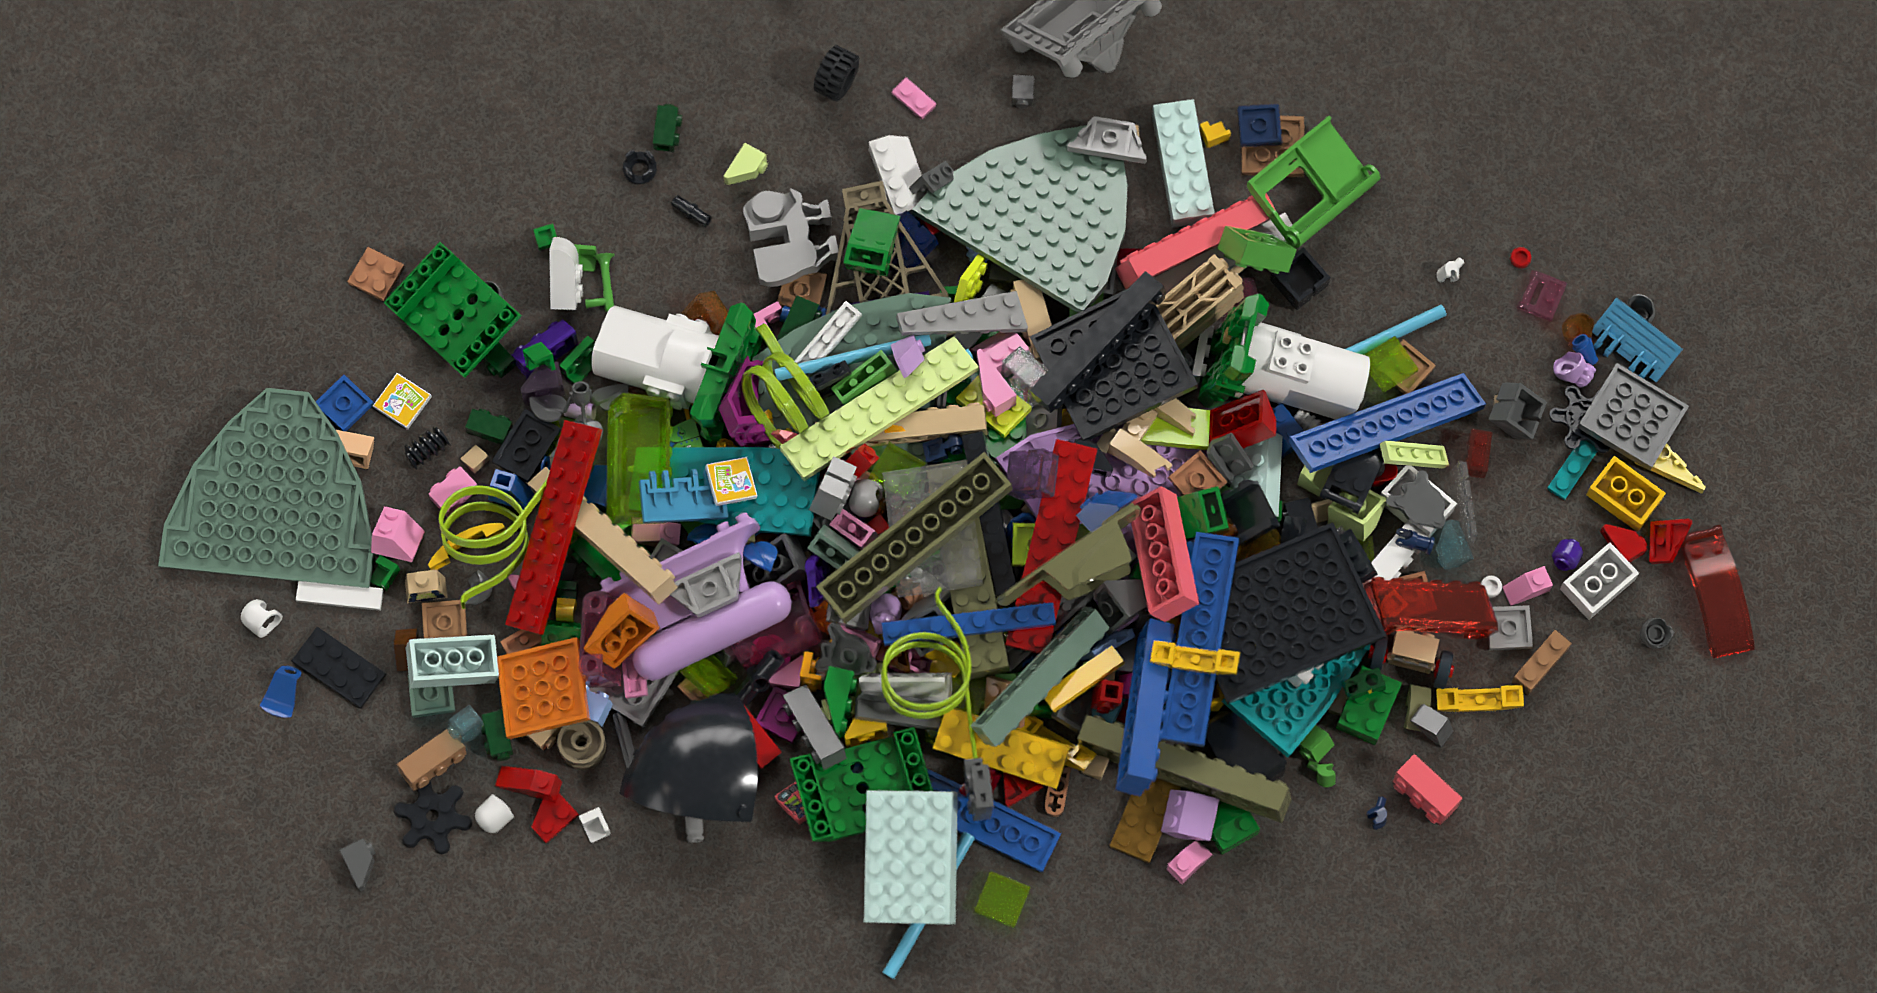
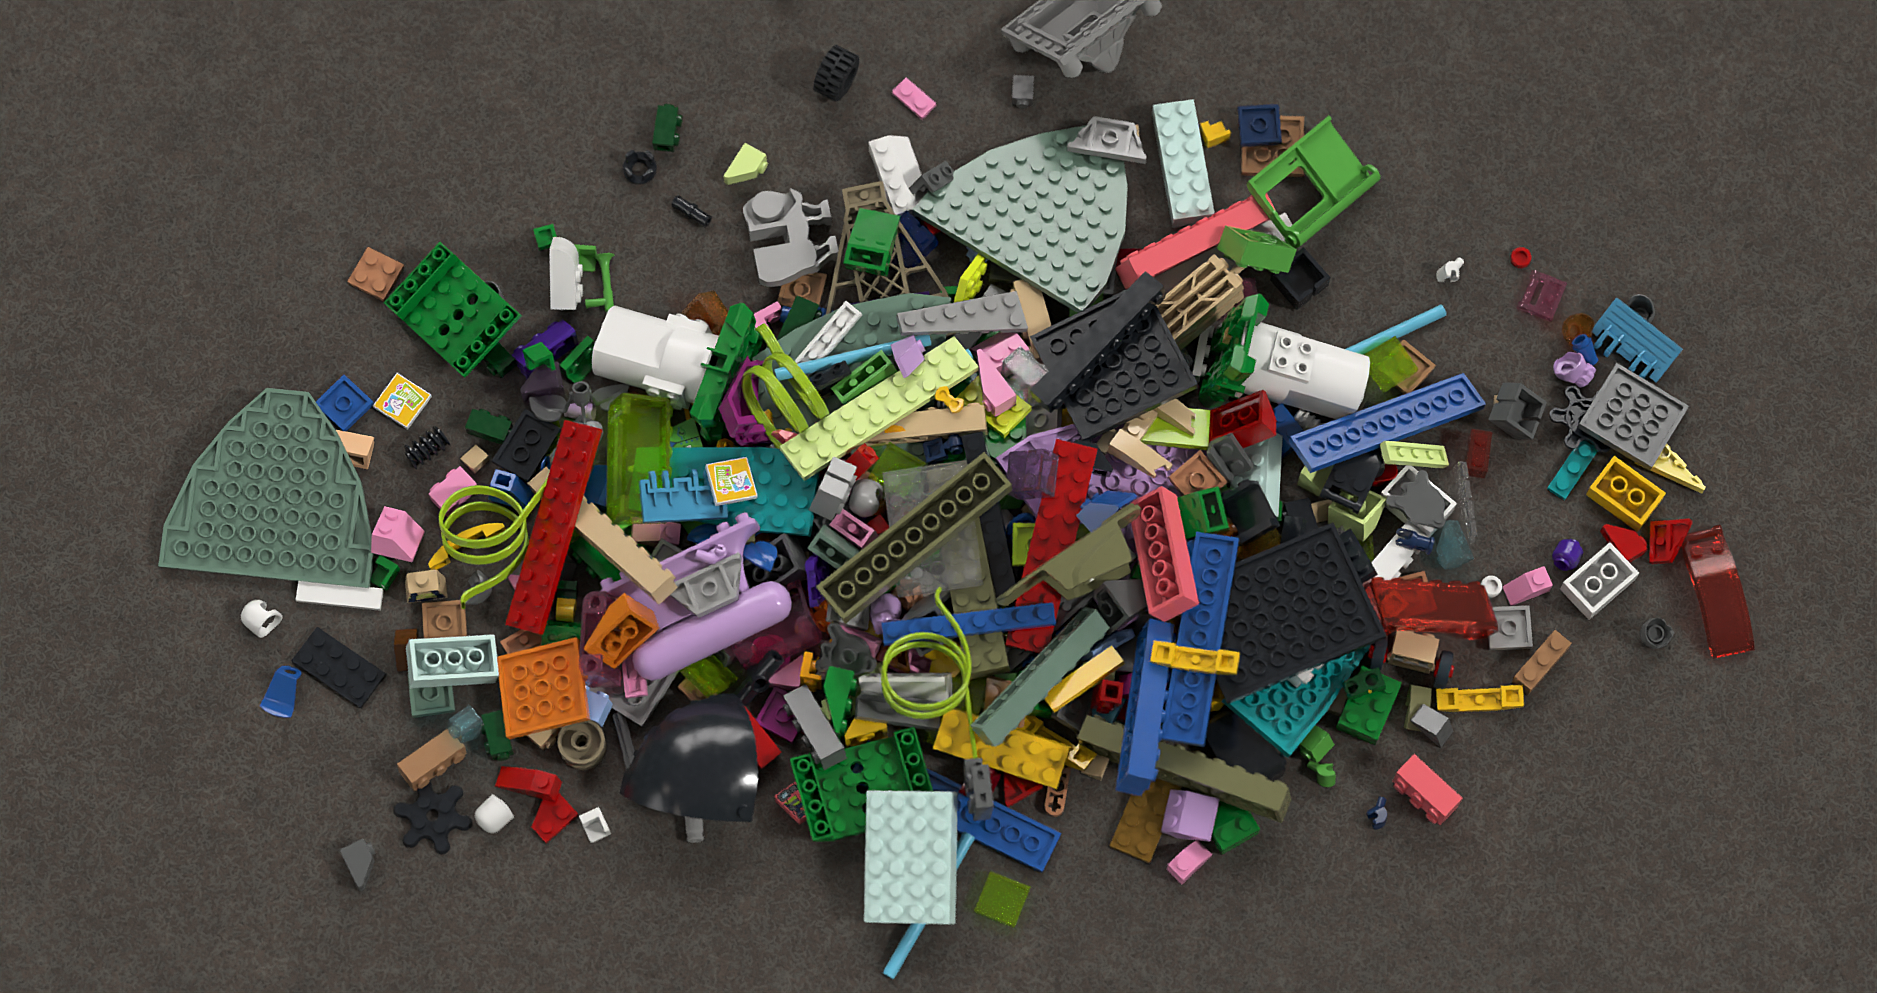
(712, 556): none -> lavender arm
(955, 404): none -> yellow piece

